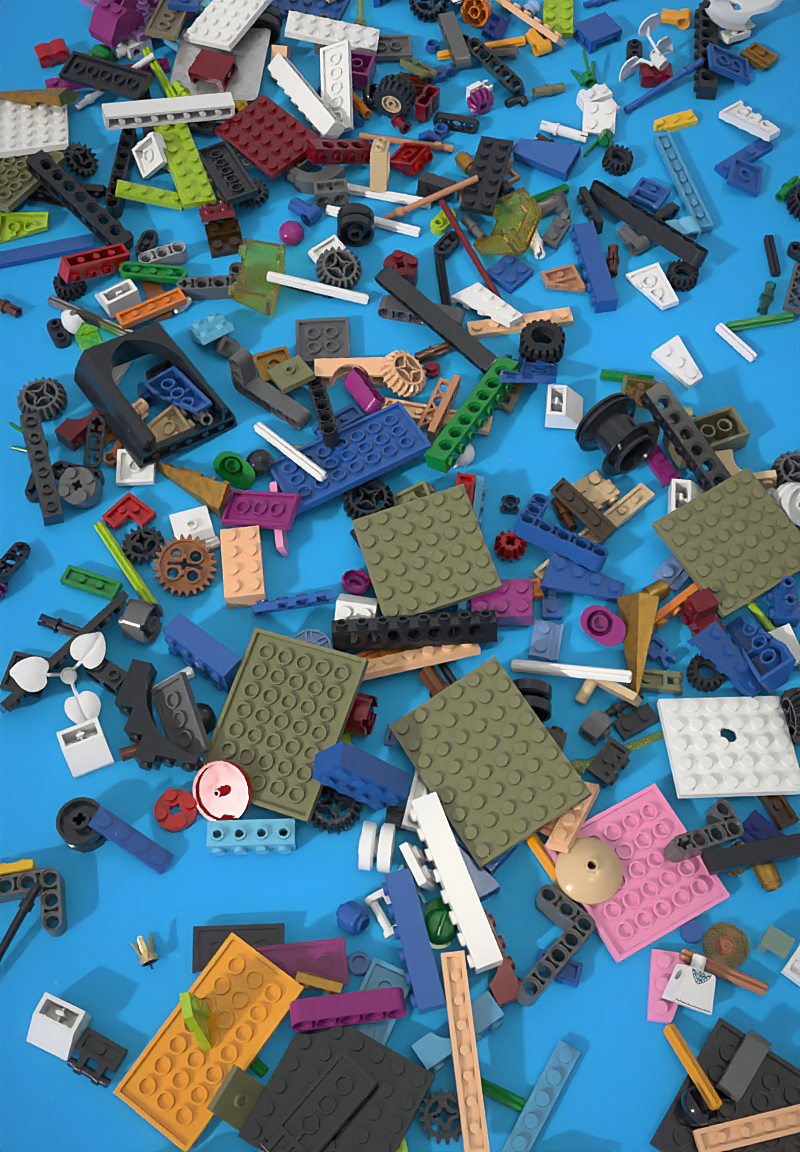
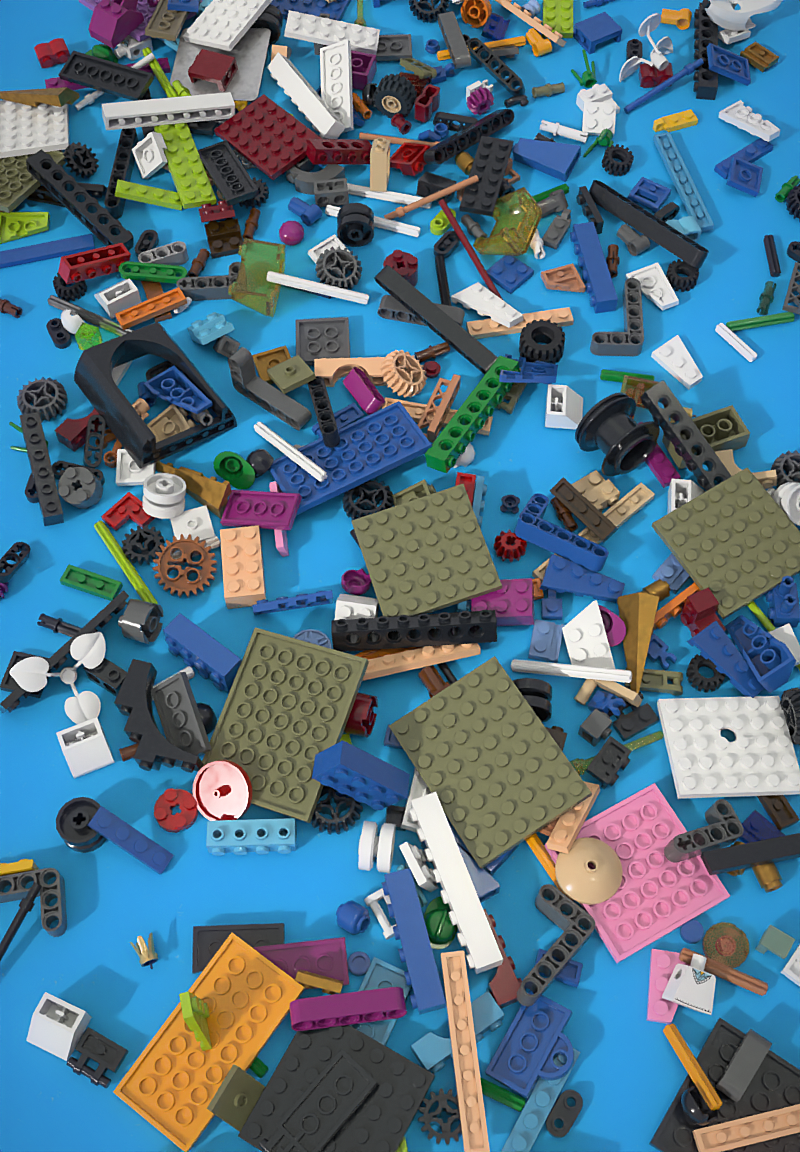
(164, 495): none -> white wheel
(199, 263): none -> reddish brown pin
(251, 223): none -> reddish brown pin
(468, 136): none -> black beam
(531, 1047): none -> blue plate
(564, 1113): none -> black plate
(587, 639): none -> white wing
(606, 702): none -> blue plate
(631, 340): none -> dark grey beam

